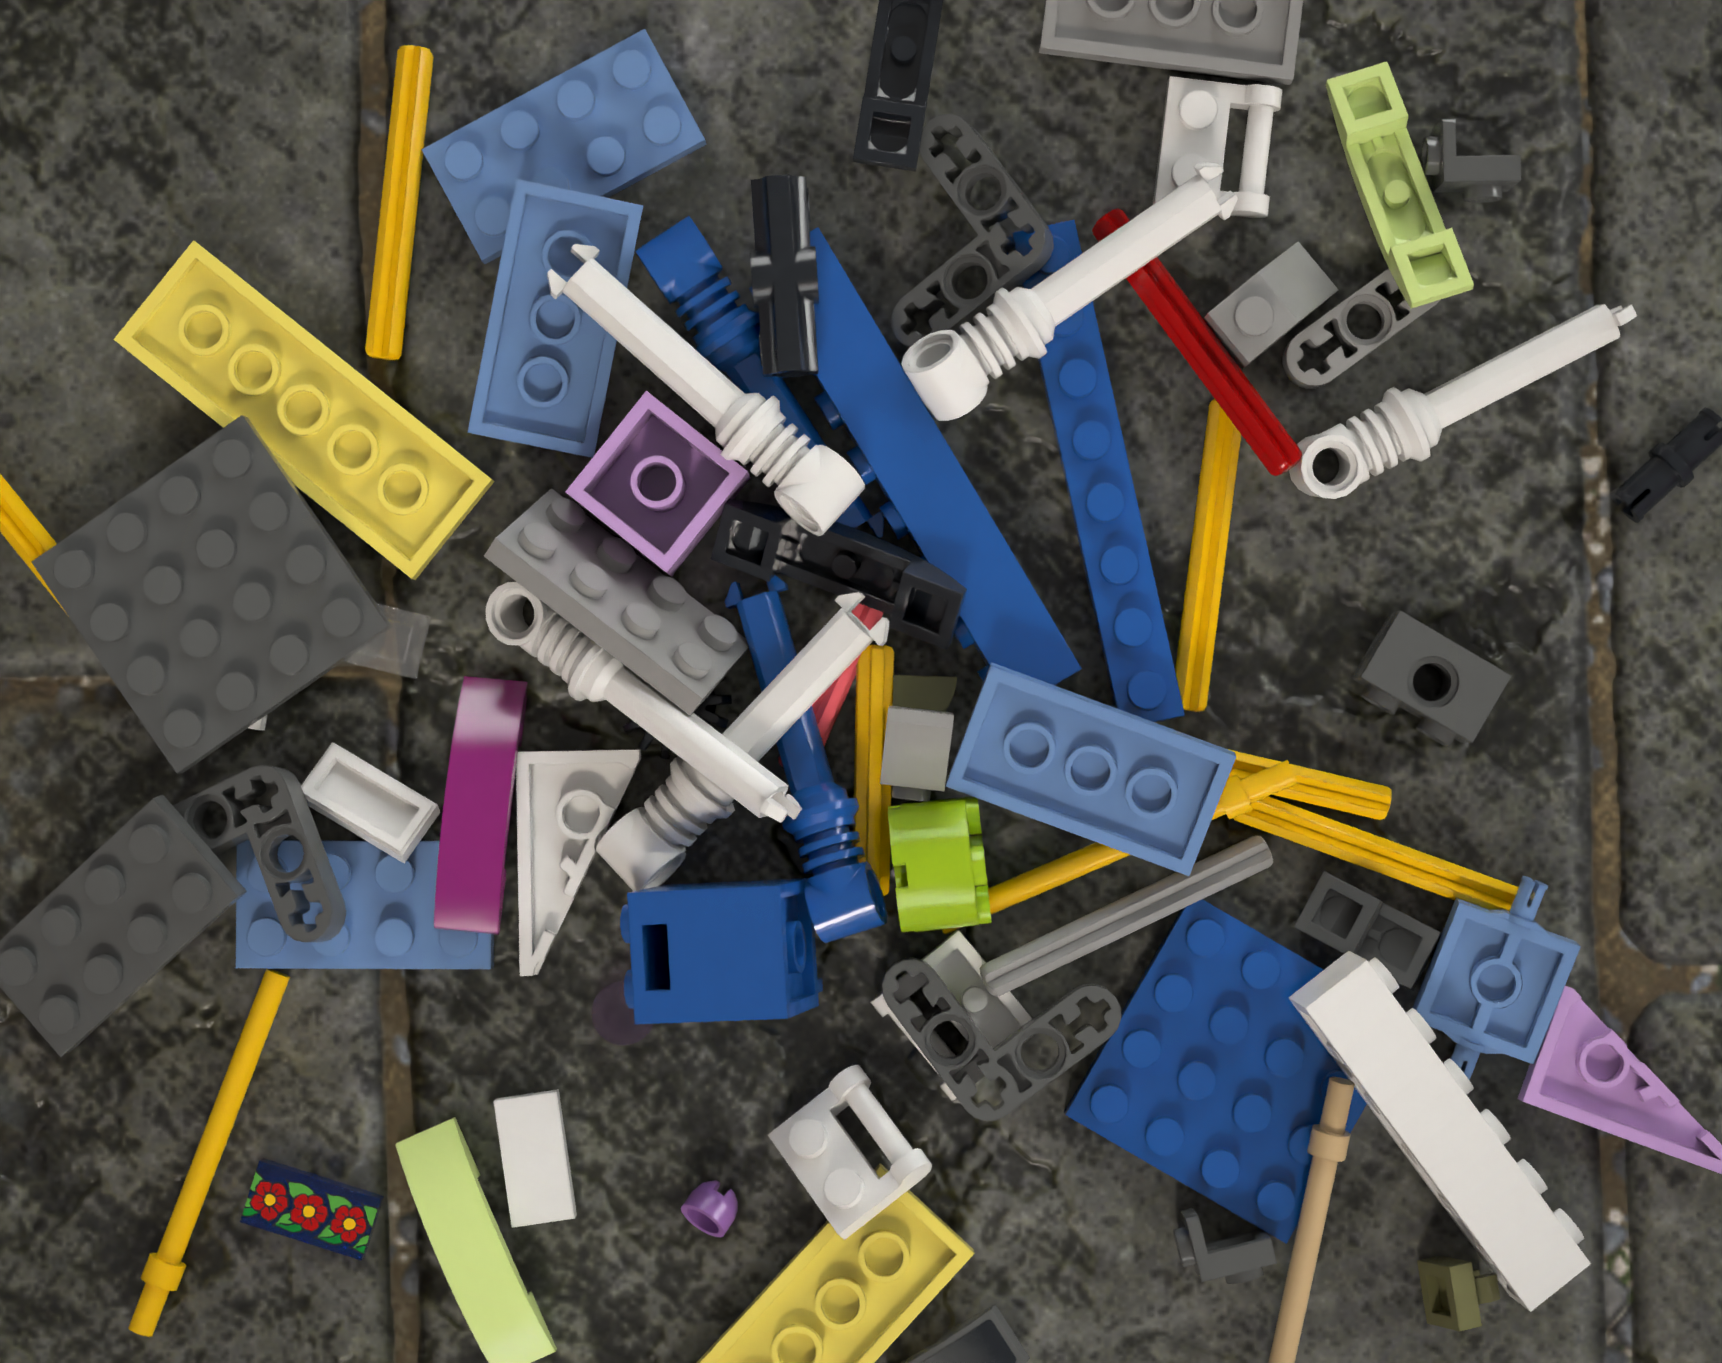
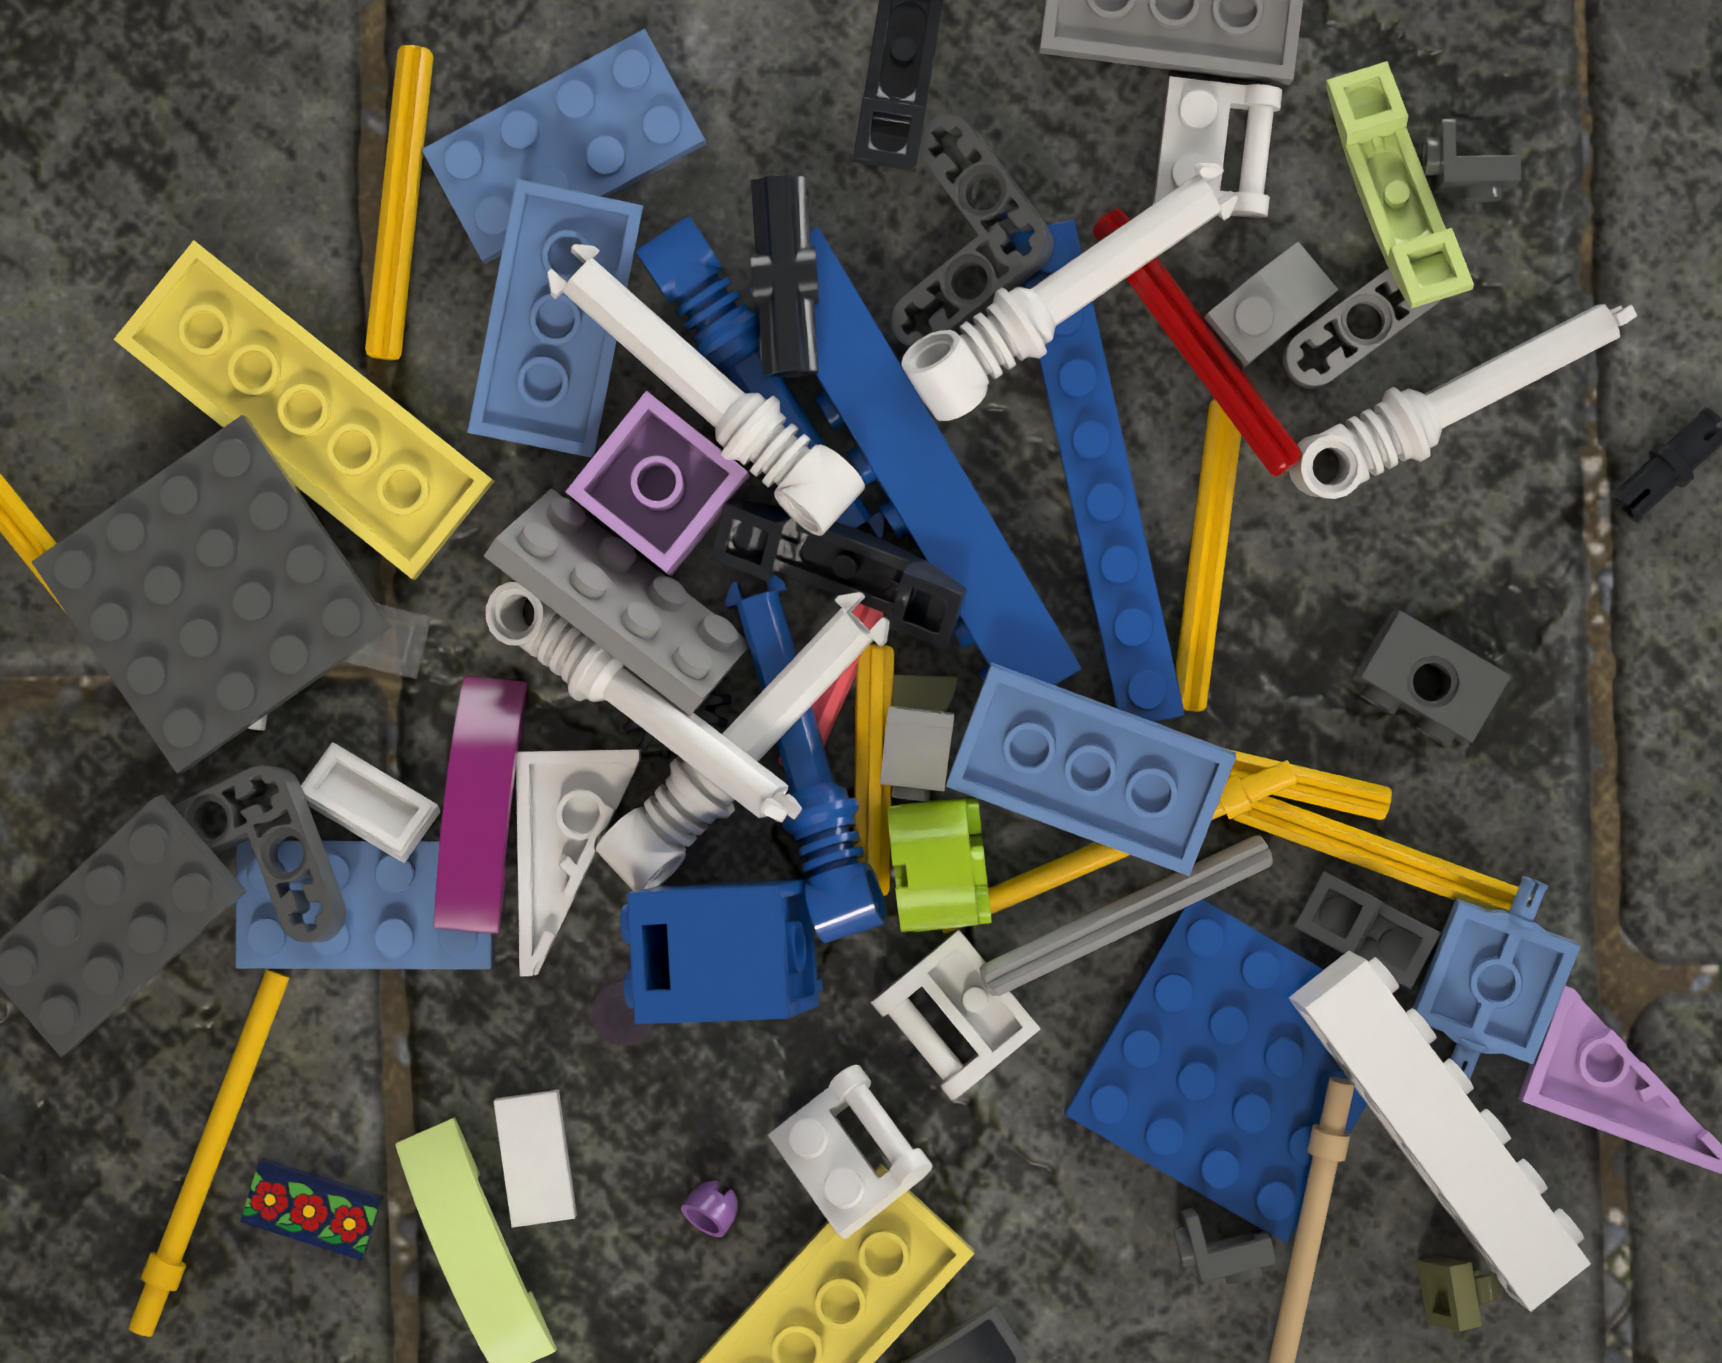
(1005, 1058): dark grey beam -> none

